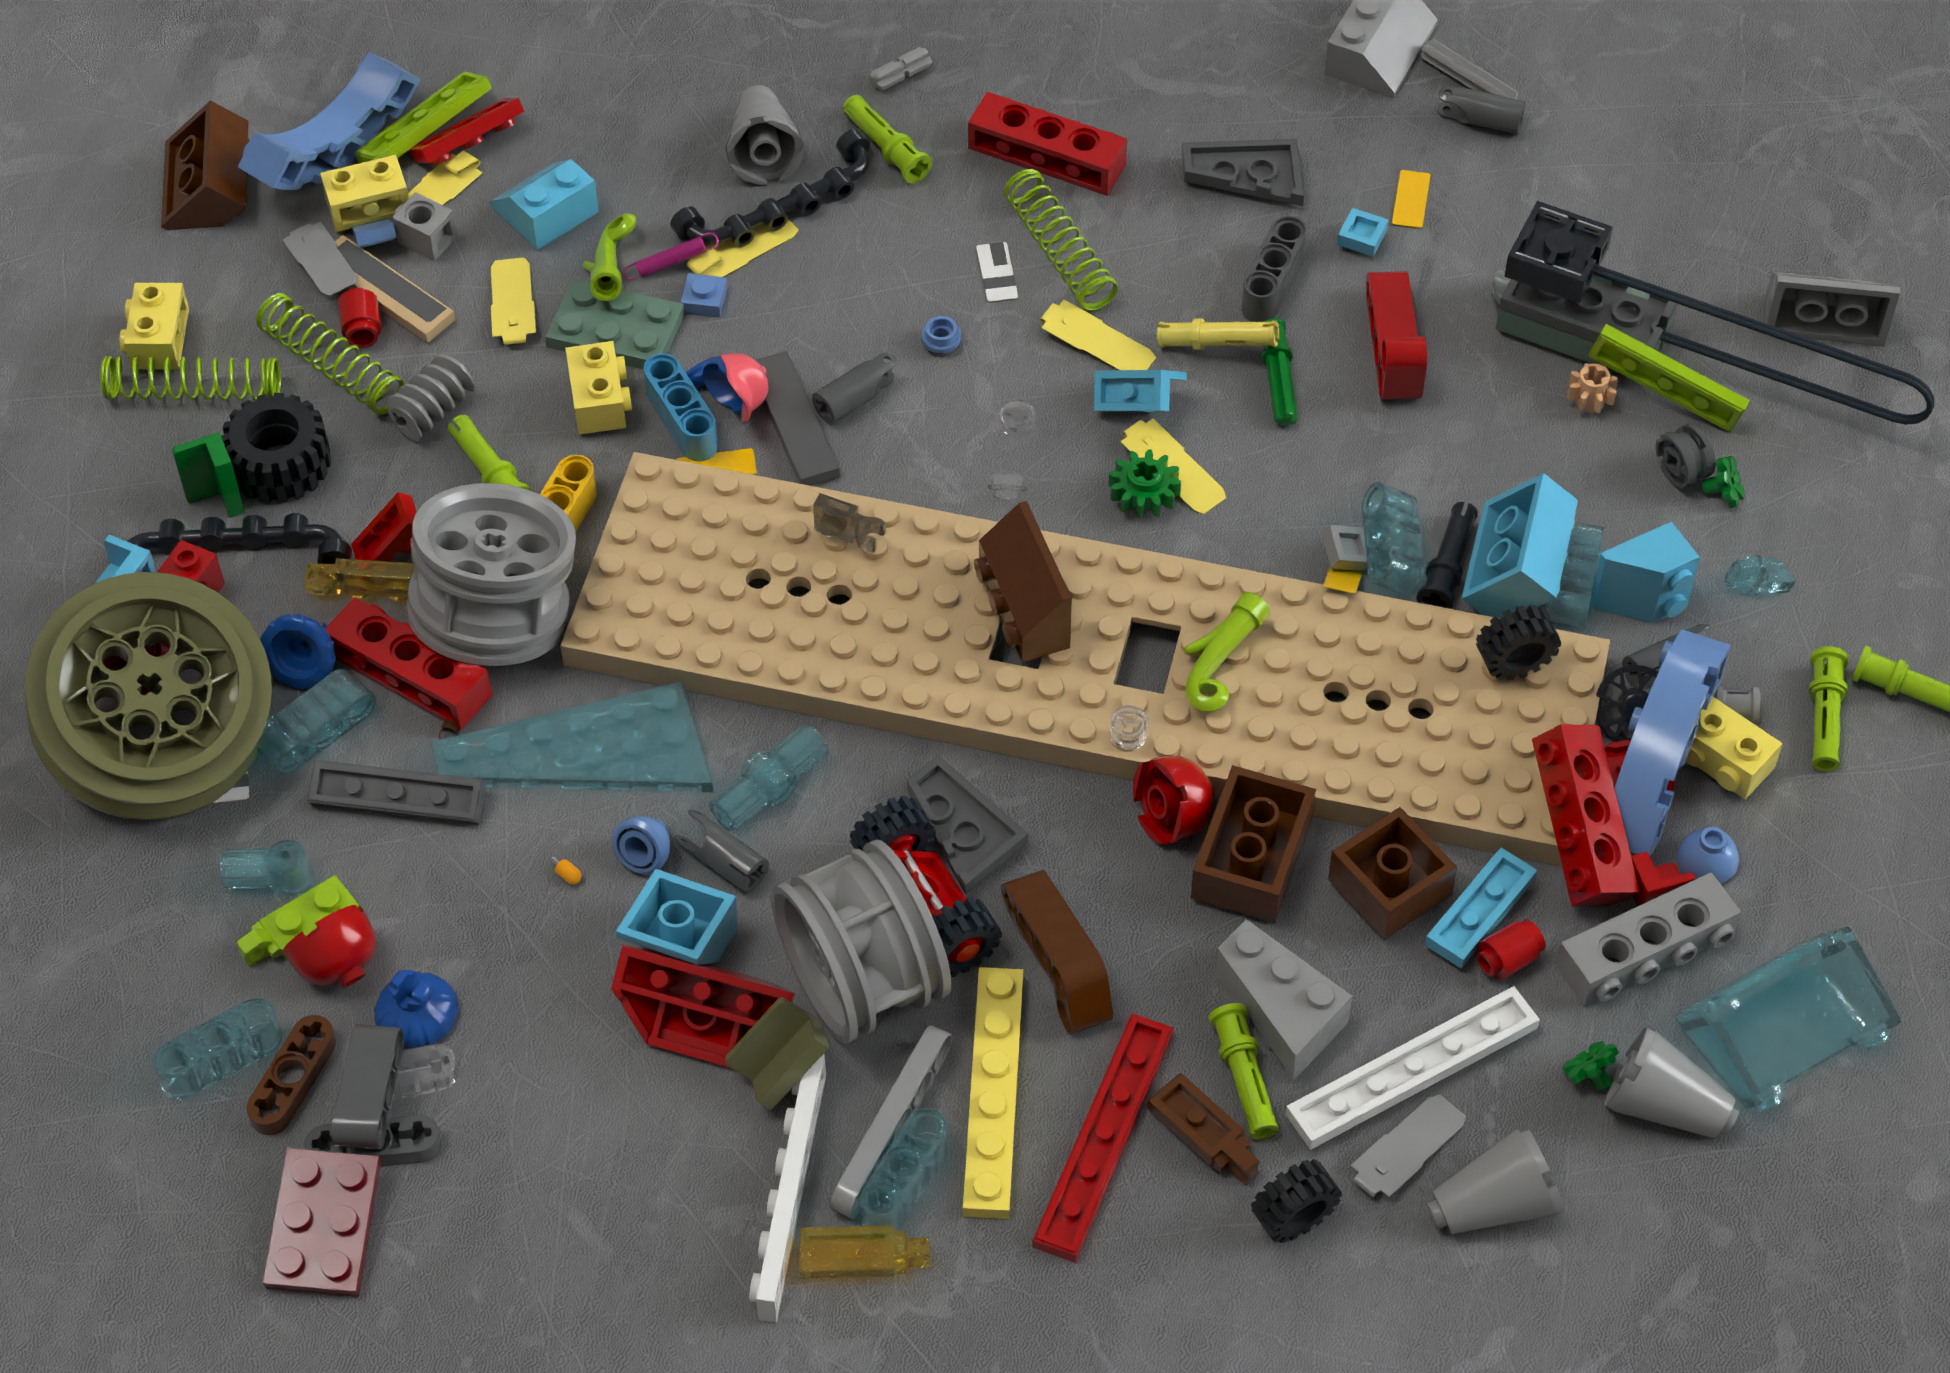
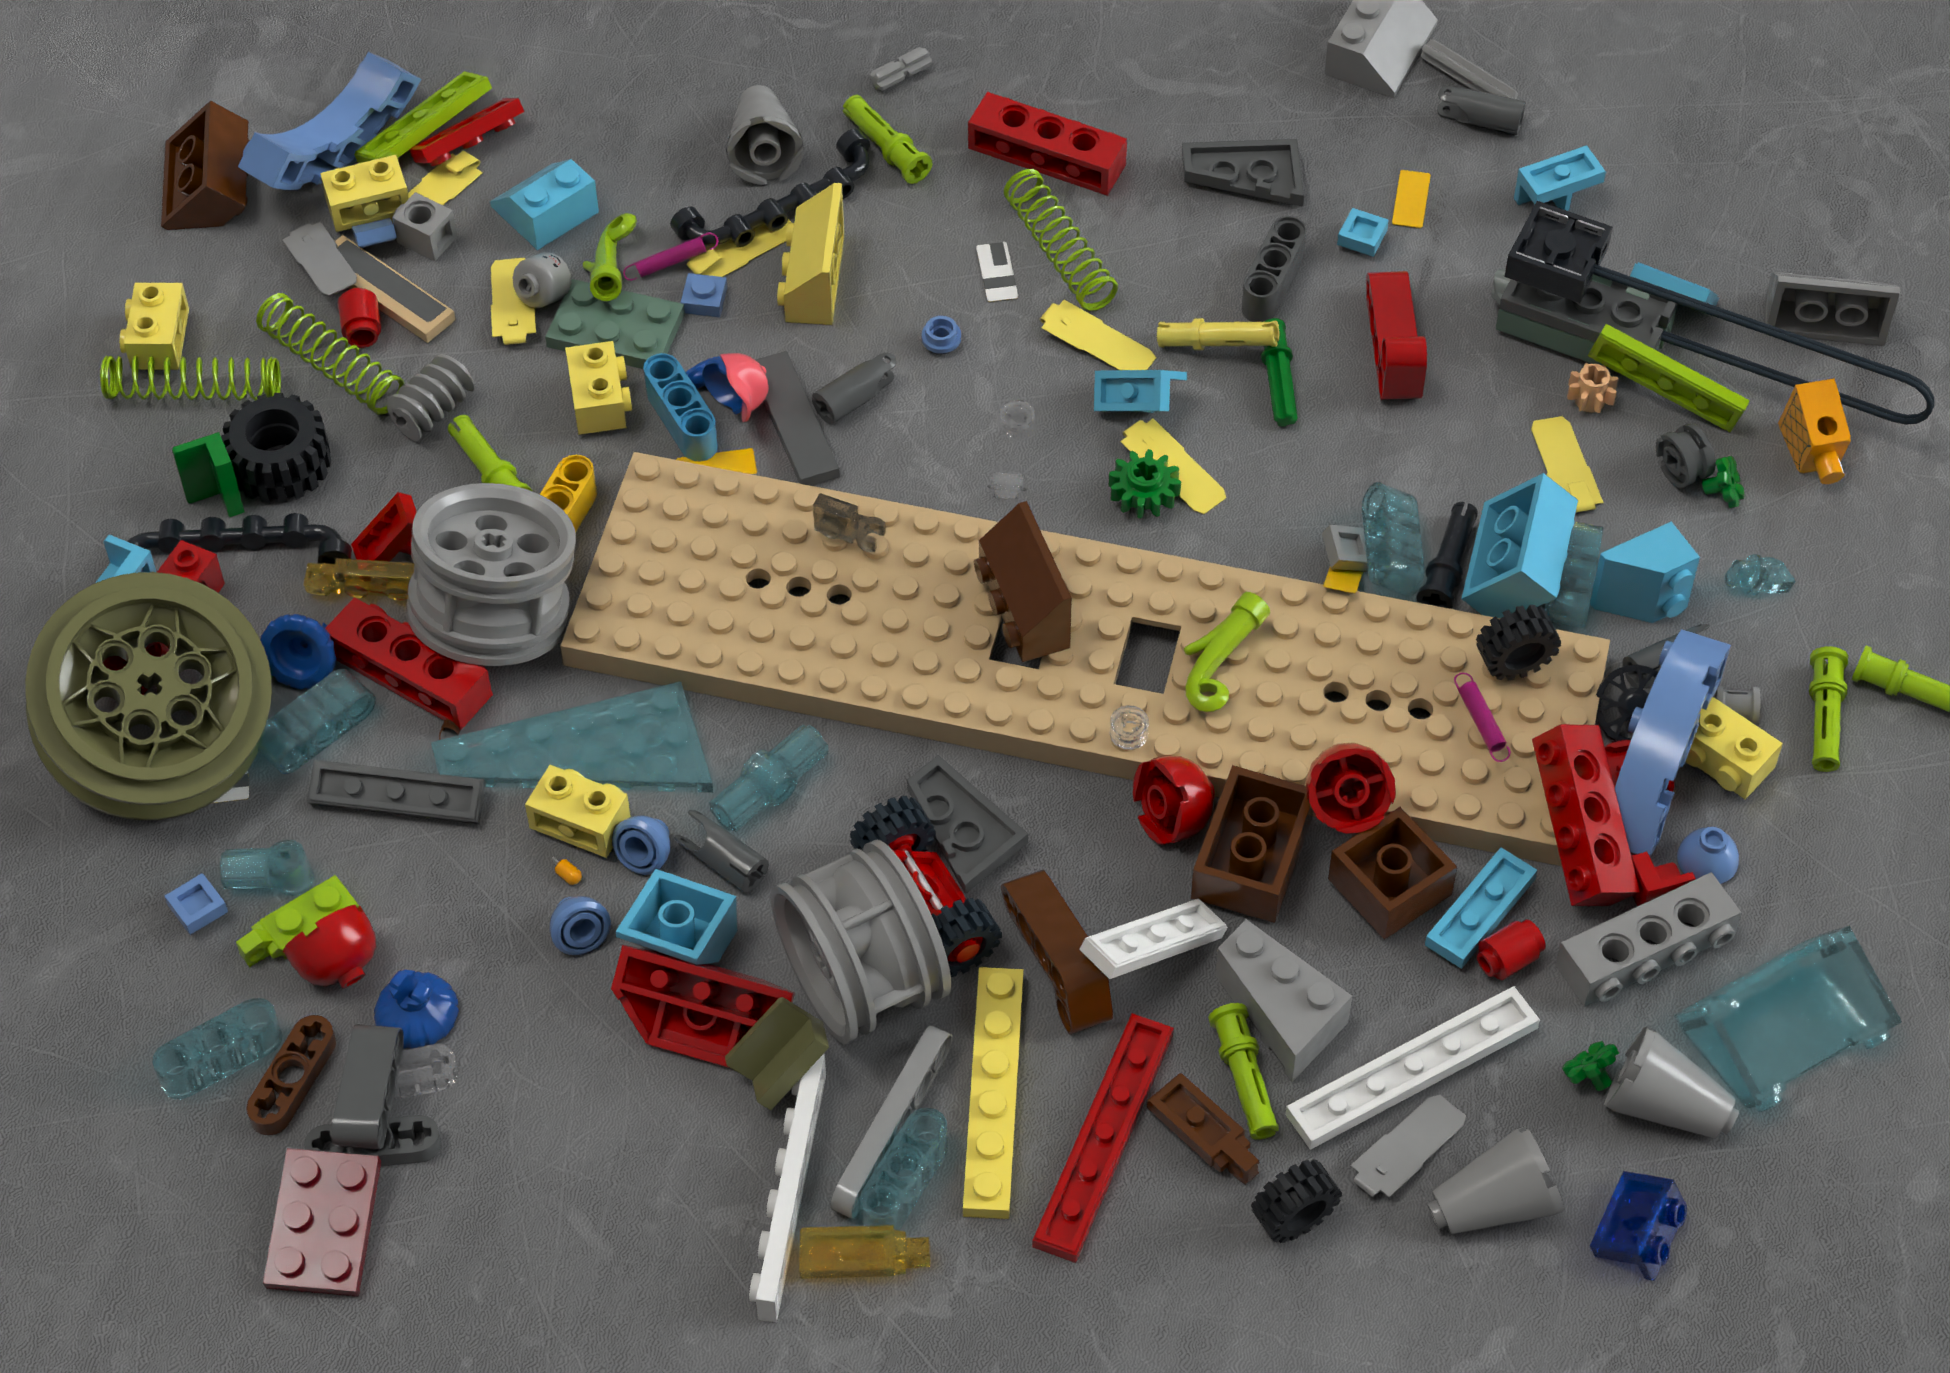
(196, 903): none -> medium blue plate
(541, 280): none -> light grey head
(577, 809): none -> light yellow brick
(579, 925): none -> medium blue brick
(814, 259): none -> light yellow slope
(1153, 938): none -> white tile
(1350, 787): none -> red cylinder
(1482, 716): none -> dark pink piece
(1559, 178): none -> medium azure panel
(1565, 461): none -> light yellow piece
(1640, 1222): none -> clear blue bracket
(1673, 283): none -> medium azure tile
(1816, 429): none -> light orange torso

